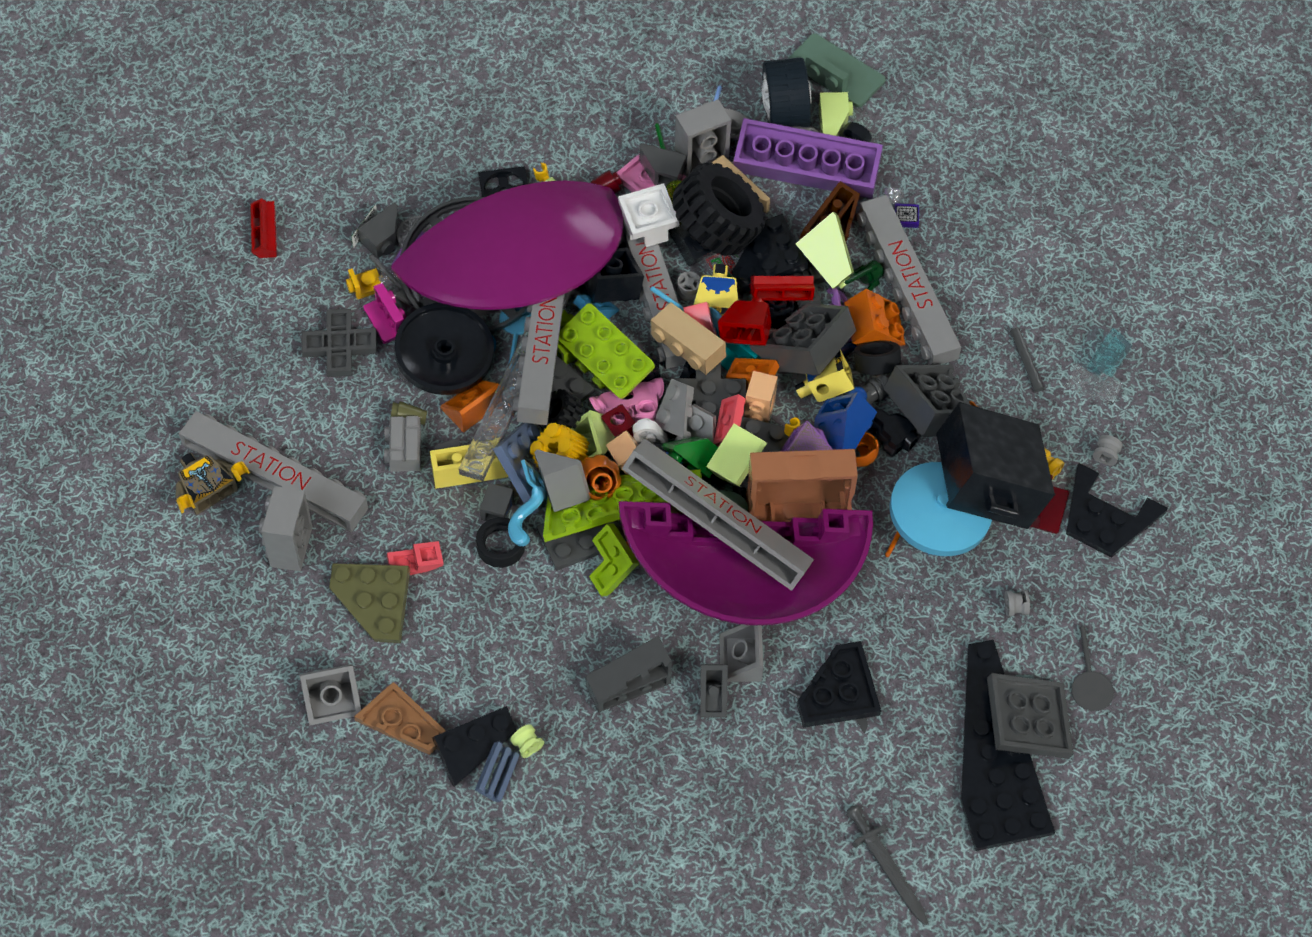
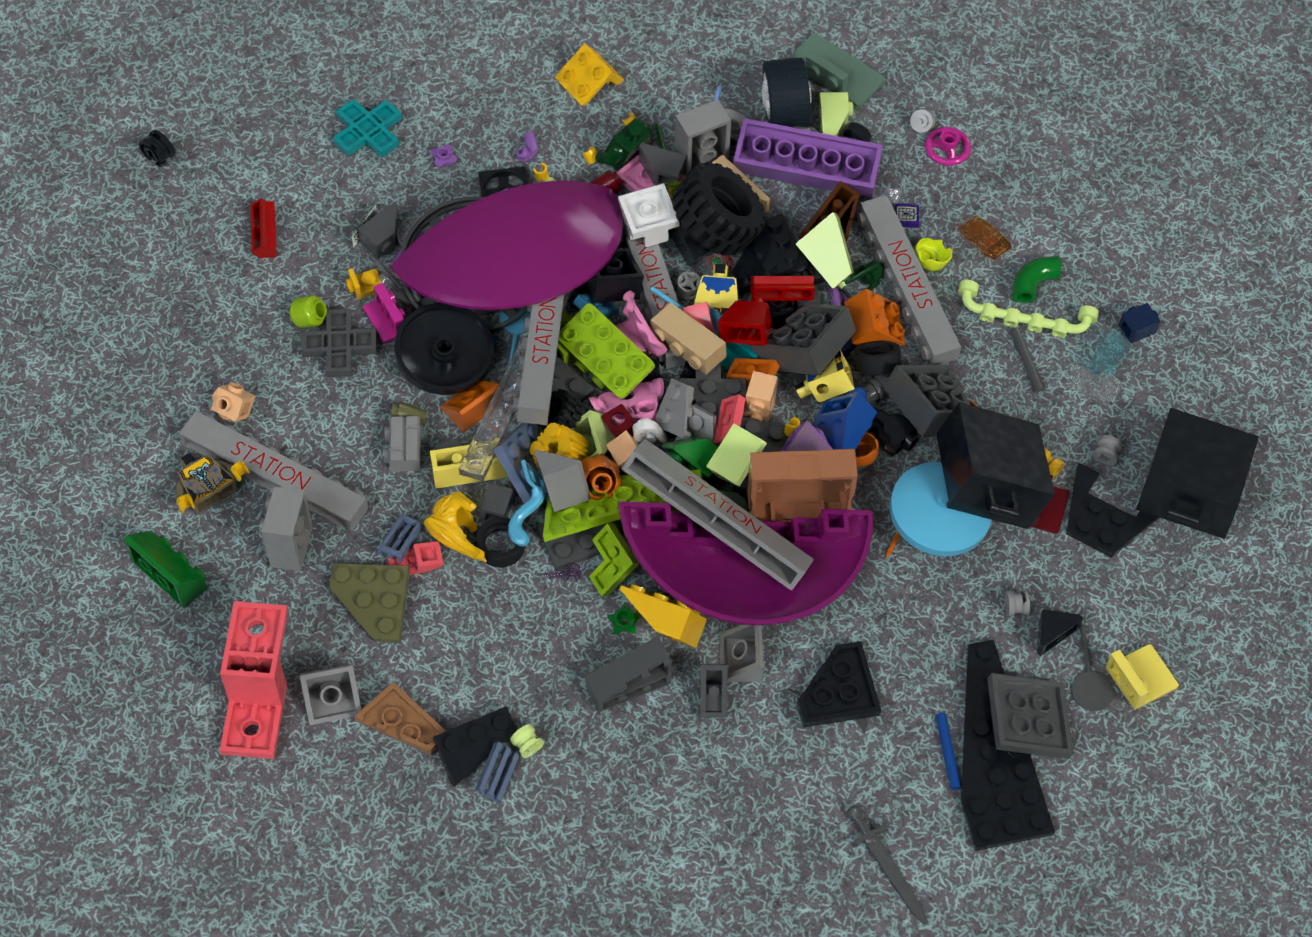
(157, 147): none -> black wheel
(166, 567): none -> green slope
(232, 402): none -> light nougat brick
(254, 679): none -> coral bracket
(308, 311): none -> lime head
(367, 128): none -> teal plate
(393, 552): none -> sand blue tile
(443, 161): none -> medium lavender plate
(445, 523): none -> yellow hair
(530, 149): none -> medium lavender arm
(572, 571): none -> clear purple hand
(587, 74): none -> yellow bracket
(623, 145): none -> dark green torso
(624, 613): none -> green plate
(638, 330): none -> bright pink piece
(667, 616): none -> yellow slope
(922, 120): none -> light grey wheel
(932, 248): none -> neon yellow hair
(948, 141): none -> dark pink piece
(948, 751): none -> blue bar
(987, 238): none -> clear orange slope
(1032, 275): none -> green cylinder
(1035, 321): none -> yellowish green bar
(1055, 627): none -> black slope
(1139, 322): none -> dark blue brick
(1141, 675): none -> light yellow bracket
(1198, 473): none -> black container

